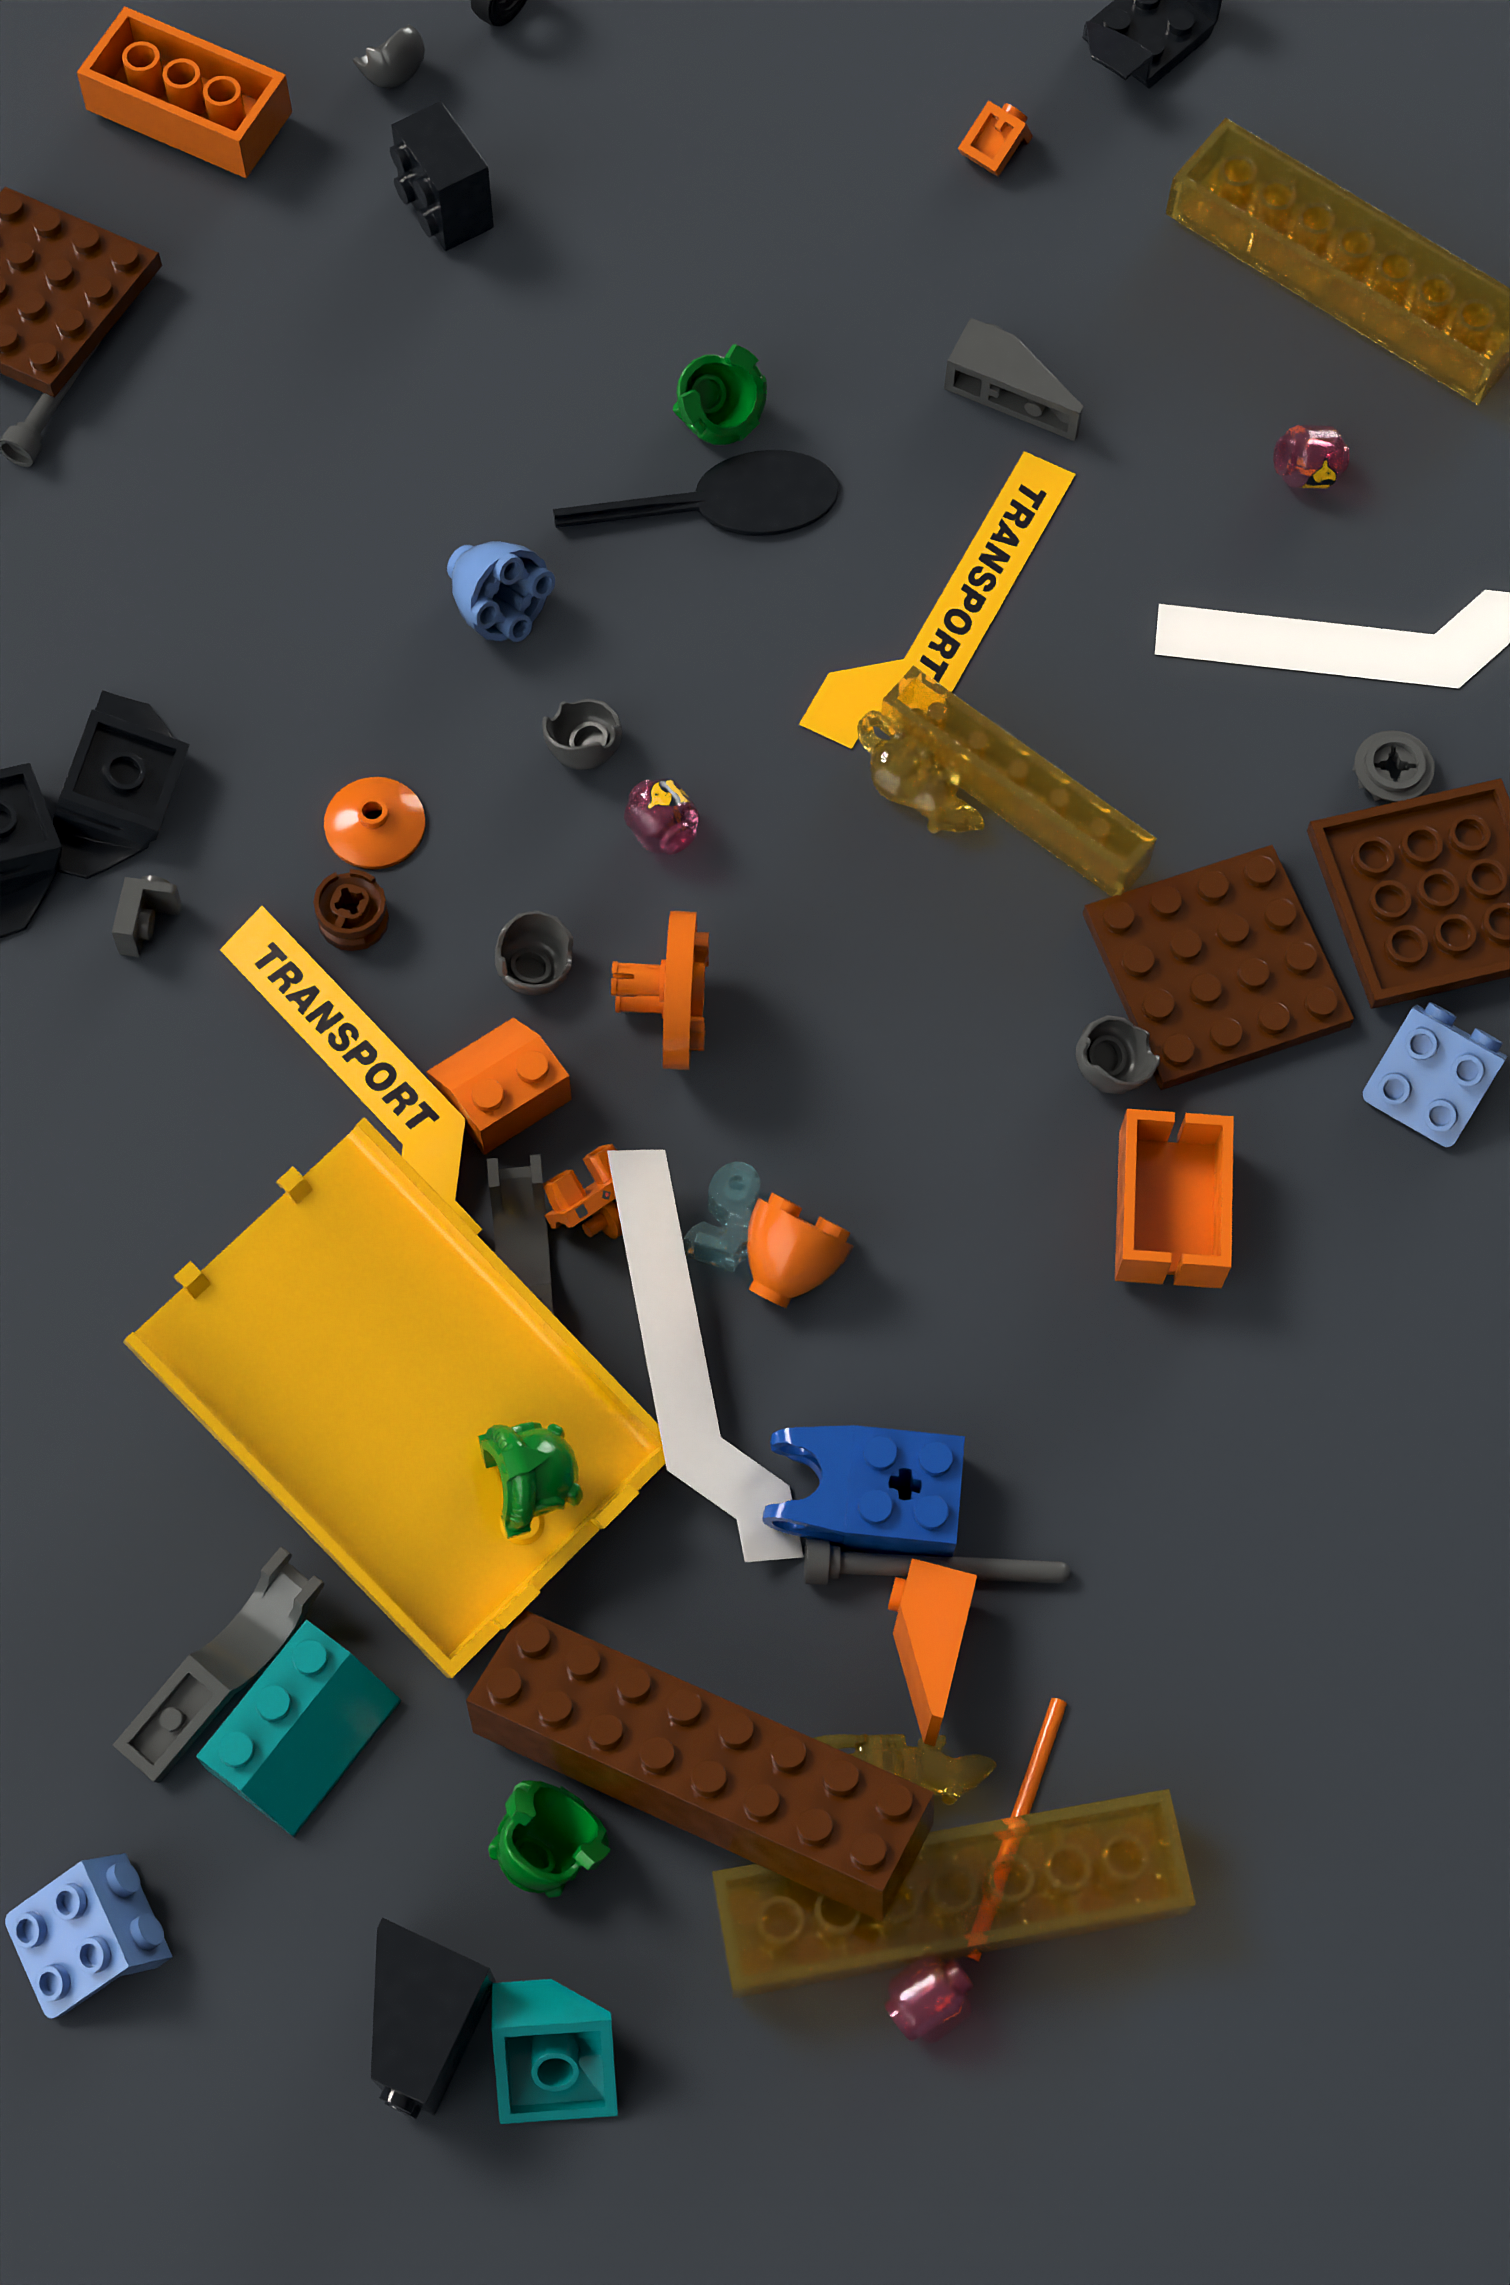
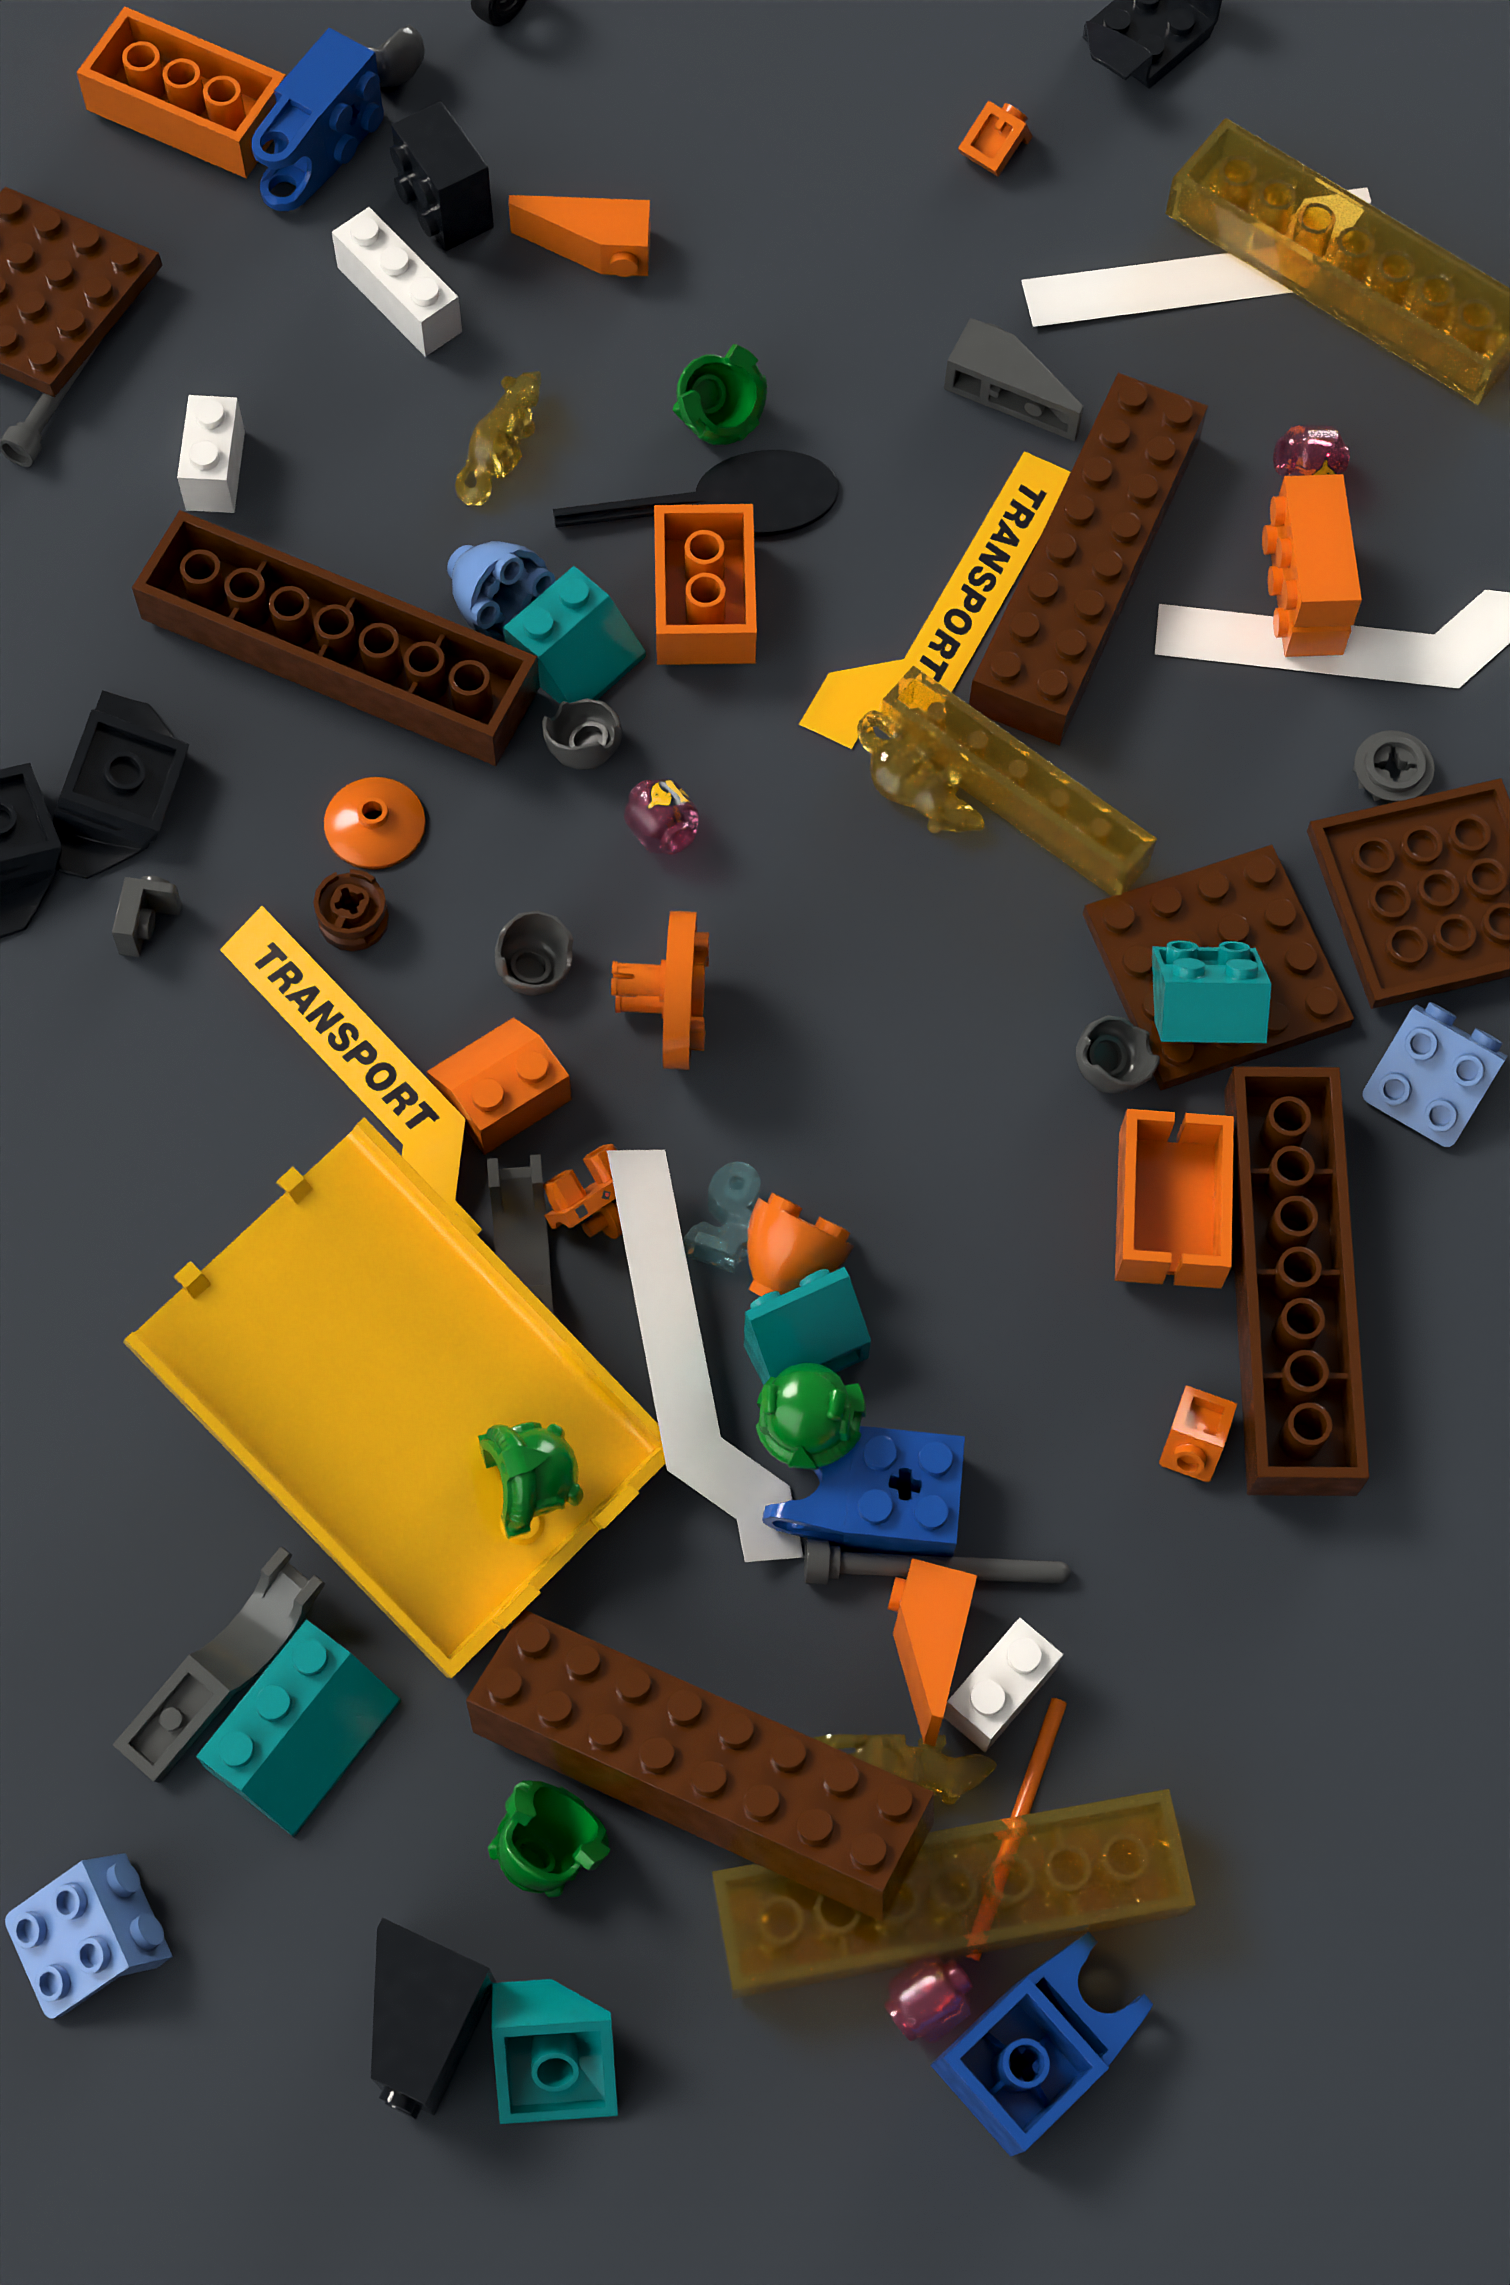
(211, 454): none -> white brick
(318, 118): none -> blue brick
(337, 637): none -> reddish brown brick
(397, 281): none -> white brick
(497, 437): none -> clear yellow animal
(577, 639): none -> teal slope
(593, 232): none -> orange slope
(705, 584): none -> orange brick
(807, 1325): none -> teal slope
(809, 1416): none -> green helmet
(1002, 1684): none -> white brick
(1057, 2036): none -> blue brick
(1087, 559): none -> reddish brown brick
(1148, 287): none -> white sticker
(1198, 1434): none -> orange bracket
(1210, 993): none -> teal slope
(1295, 1284): none -> reddish brown brick
(1312, 565): none -> orange piece

